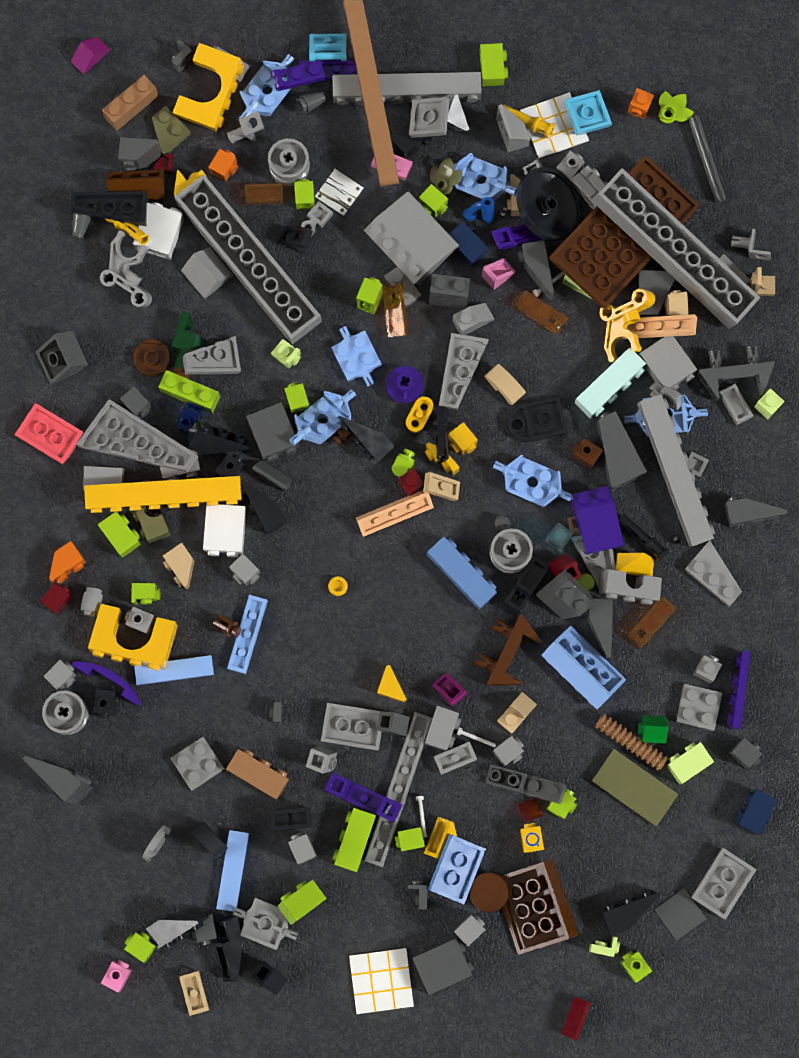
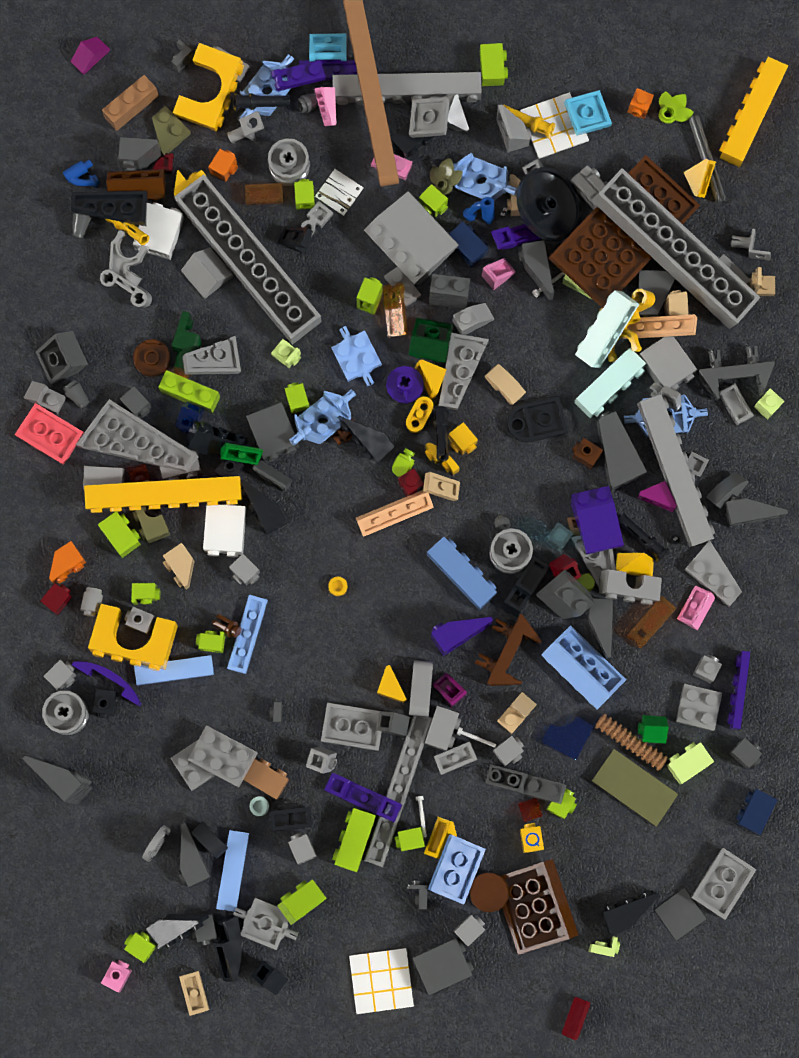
(45, 397): none -> light grey slope
(74, 172): none -> blue plant
(76, 394): none -> dark grey cone
(138, 473): none -> clear red slope
(191, 861): none -> dark grey slope
(211, 641): none -> lime brick
(222, 756): none -> light grey plate
(241, 453): none -> green slope
(251, 101): none -> black pin
(259, 806): none -> light aqua tile
(327, 104): none -> bright pink slope
(421, 688): none -> light grey beam
(430, 340): none -> dark green slope
(432, 377): none -> yellow slope
(455, 633): none -> dark purple slope
(521, 470): light blue plate -> none
(540, 312): clear orange plate -> none
(569, 738): none -> clear blue tile
(571, 165): light grey brick -> none
(606, 329): none -> light aqua brick
(635, 965): lime brick -> none
(659, 496): none -> magenta slope
(696, 607): none -> bright pink slope
(700, 176): none -> yellow slope
(731, 485): none -> dark grey slope
(753, 112): none -> yellow brick

